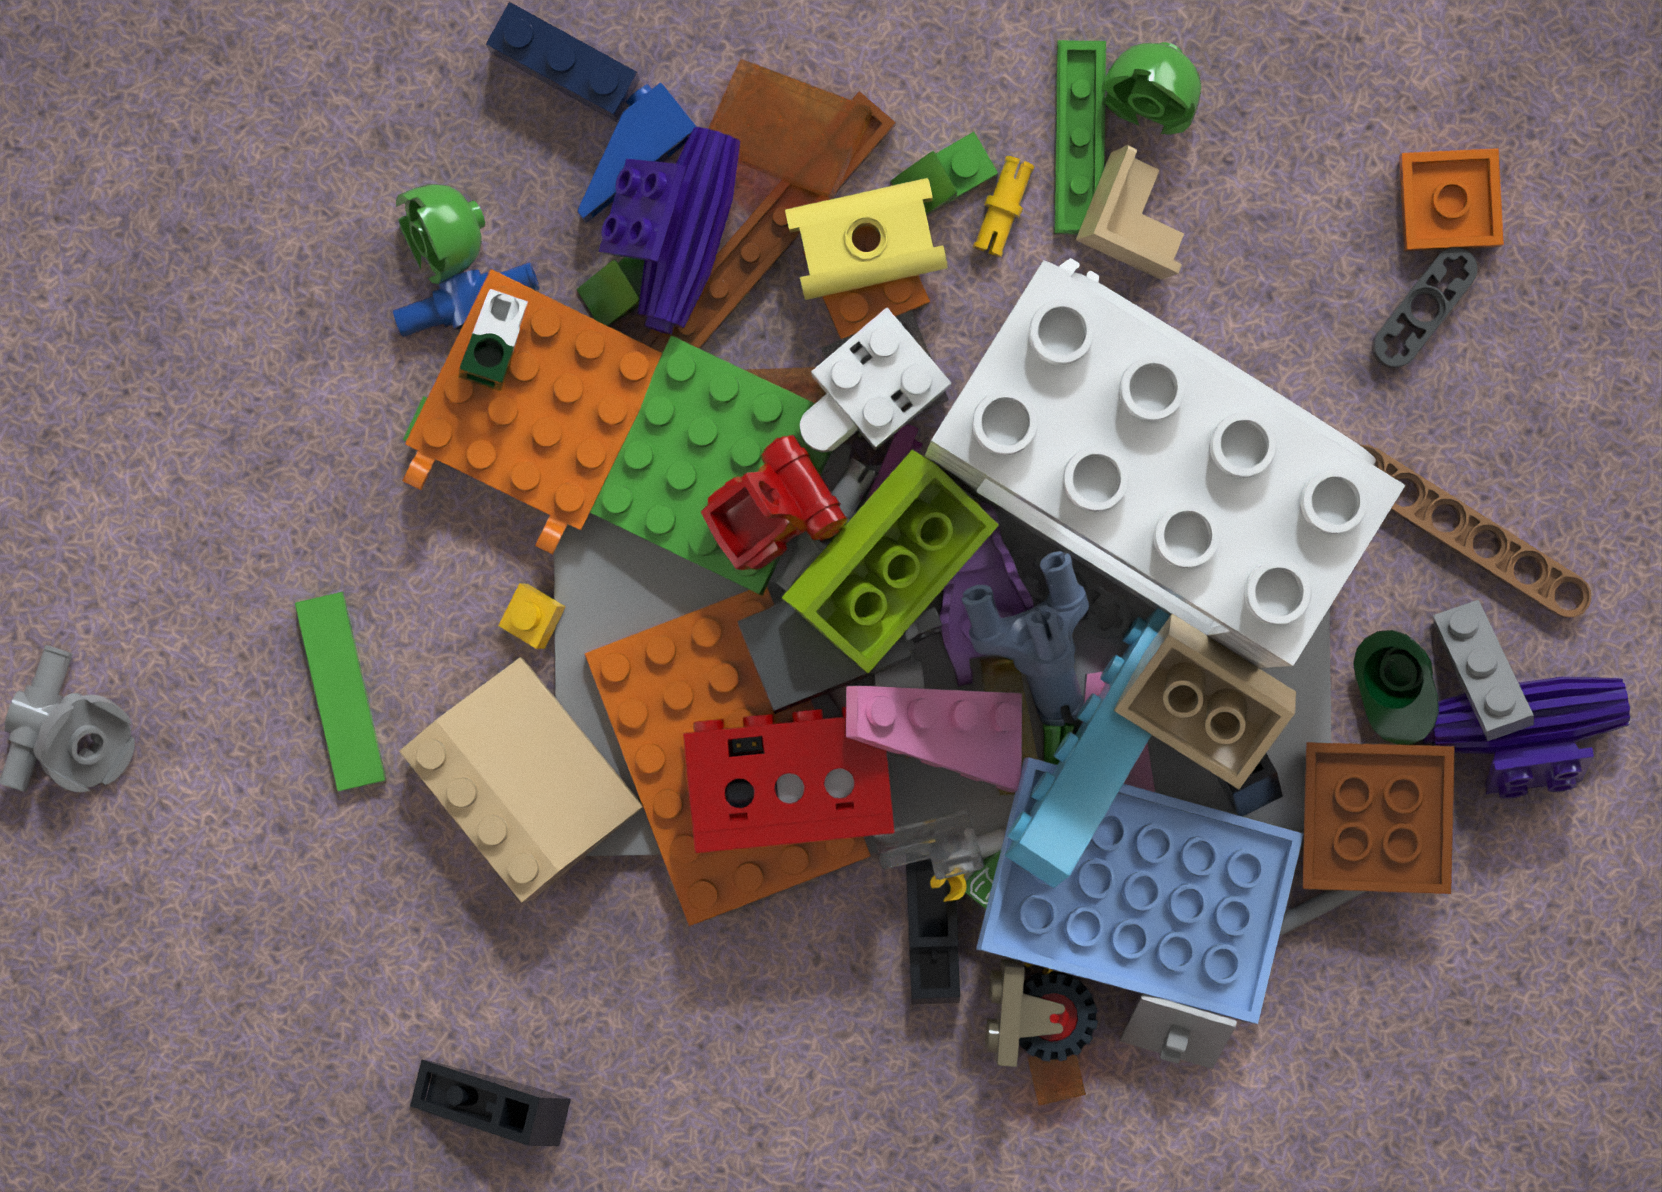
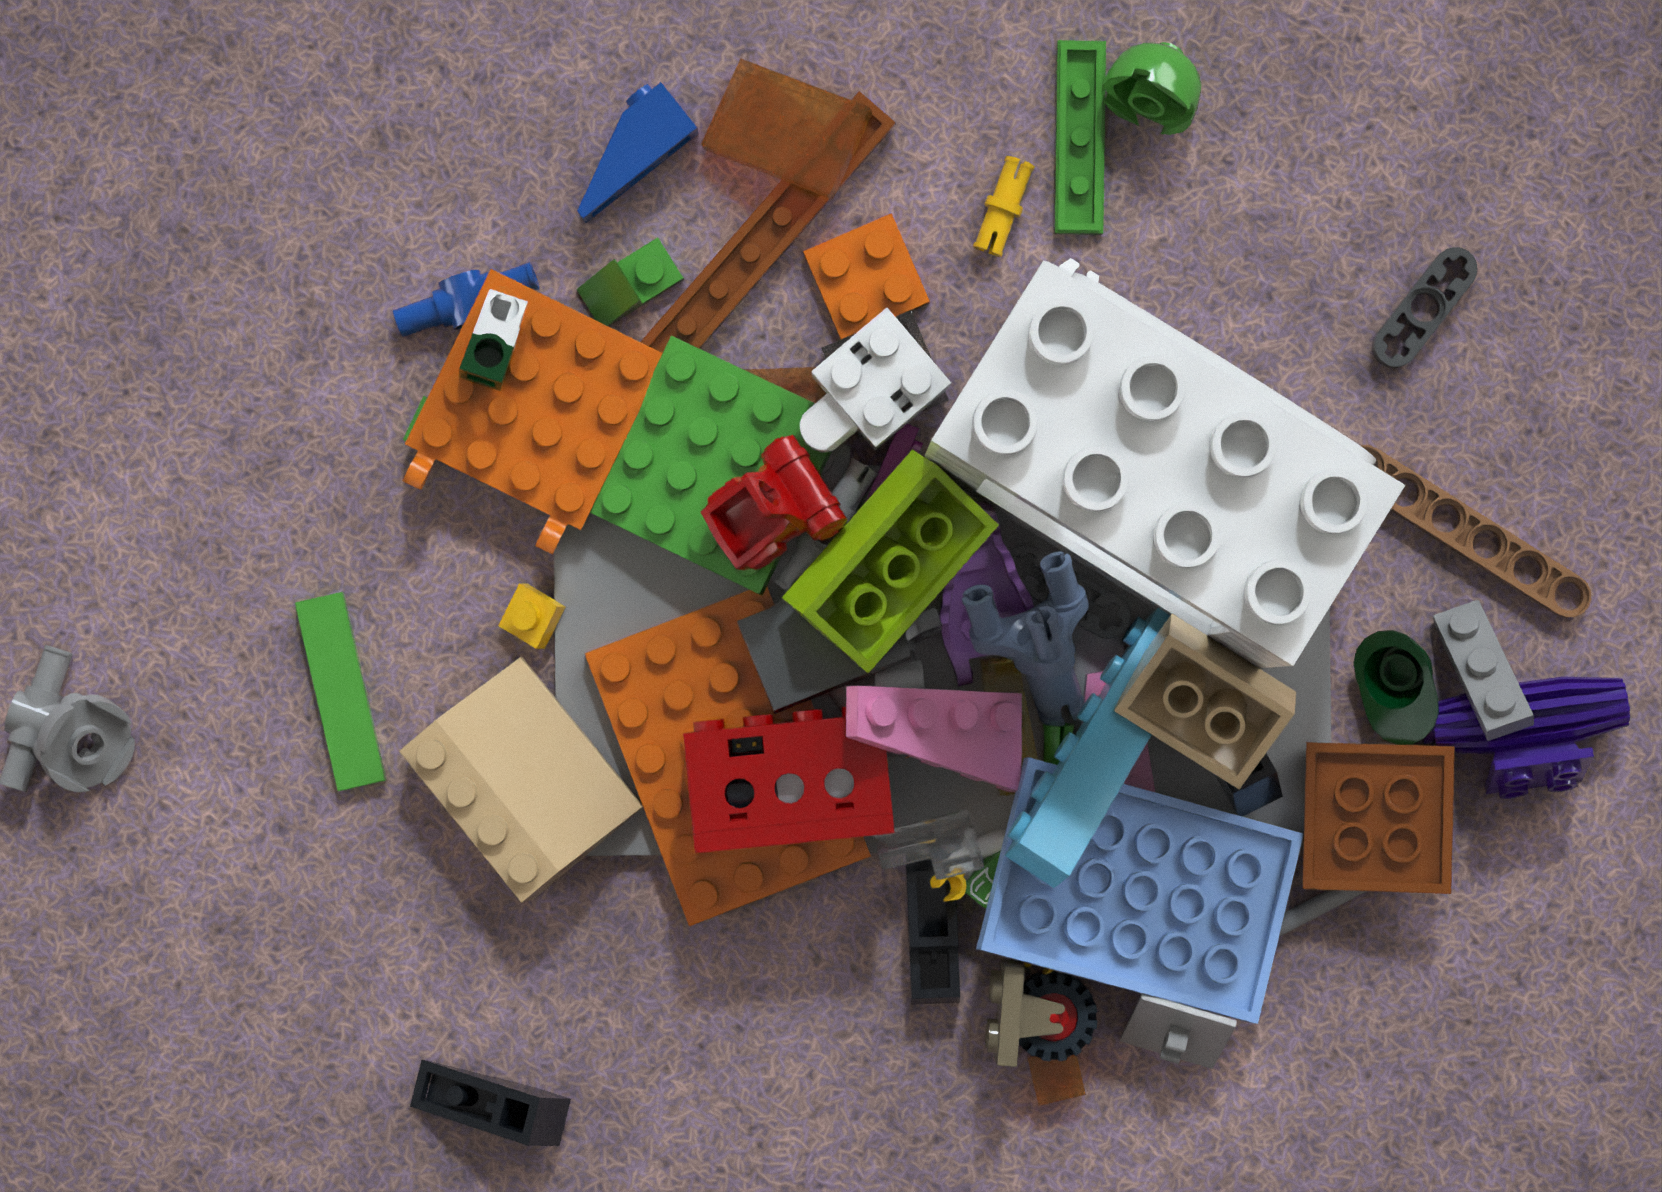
(441, 228): bright green cylinder -> none
(562, 61): dark blue brick -> none
(673, 223): dark purple plate -> none
(893, 212): light yellow piece -> none
(951, 171): bright green slope -> none
(1117, 223): tan panel -> none
(1451, 199): orange plate -> none

